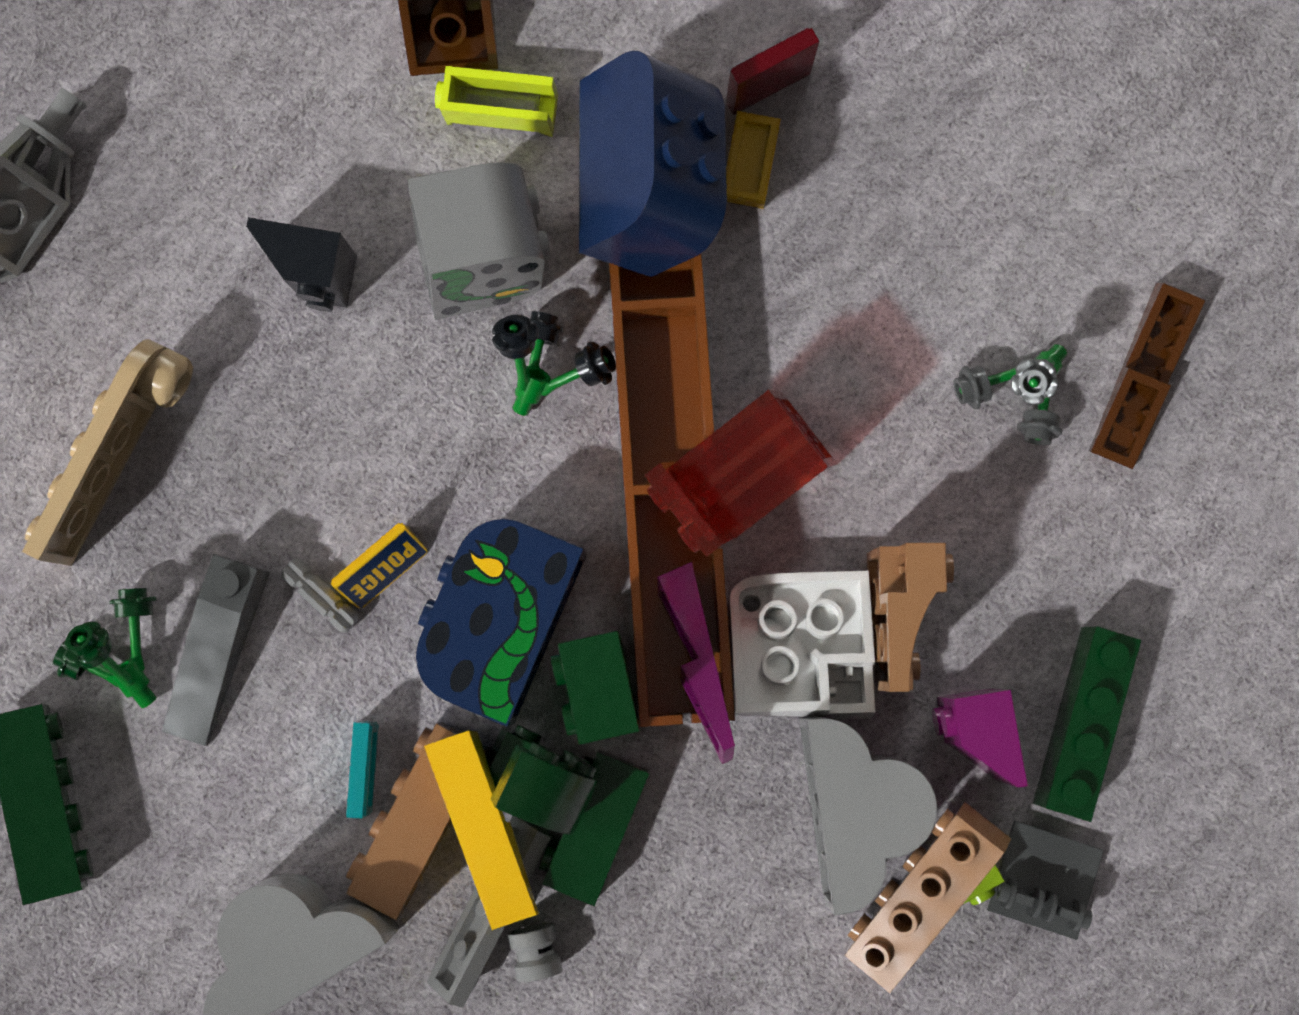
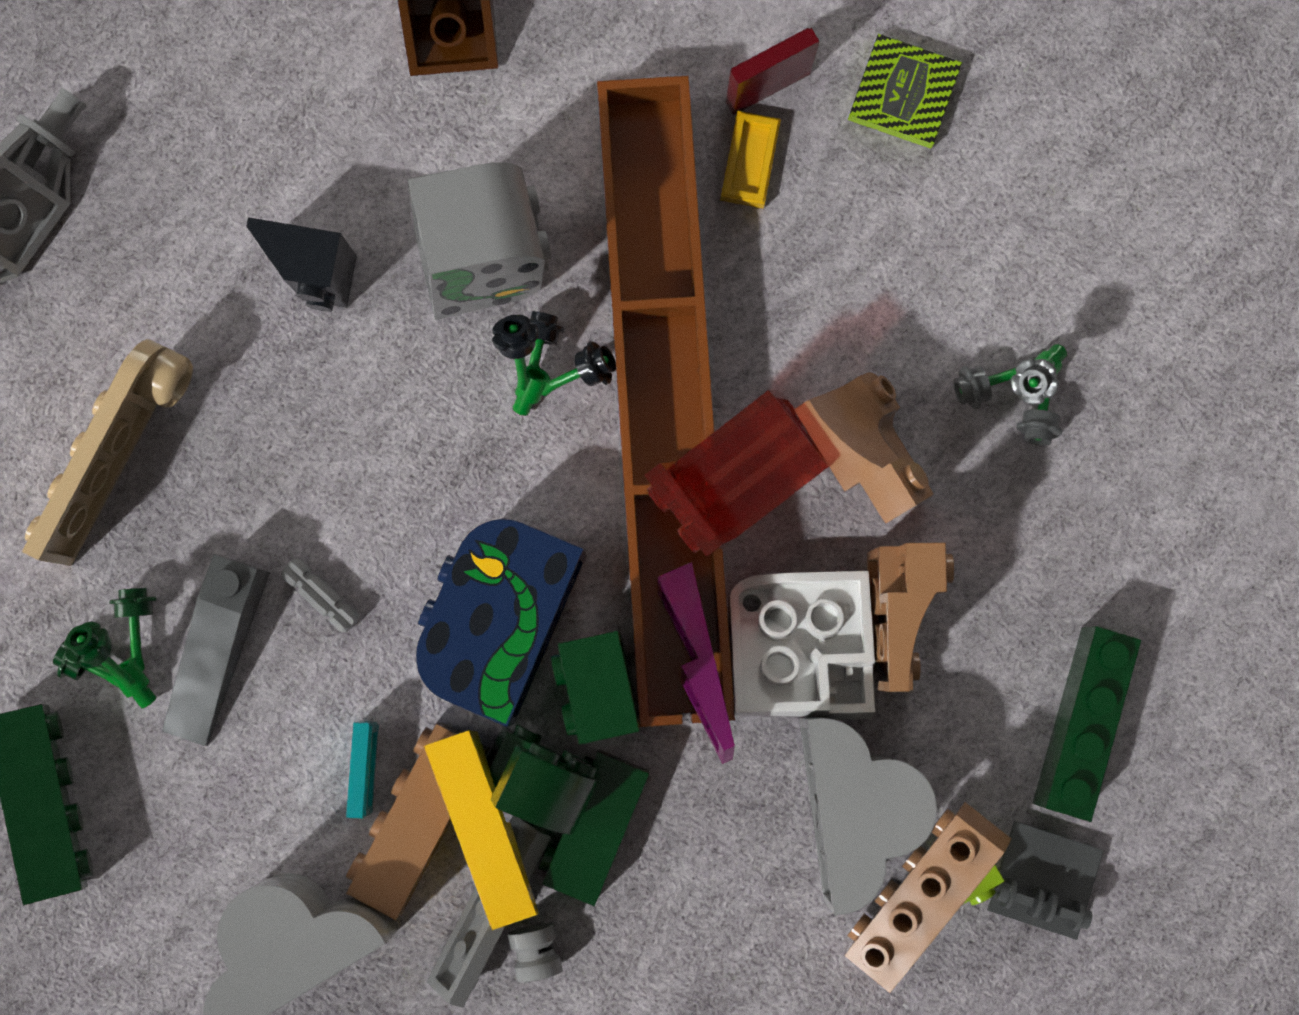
(379, 566): slope -> none
(497, 99): neon yellow window -> none
(649, 164): dark blue brick -> none
(861, 445): none -> medium nougat slope
(904, 91): none -> tile
(984, 731): magenta slope -> none
(1146, 374): reddish brown slope -> none

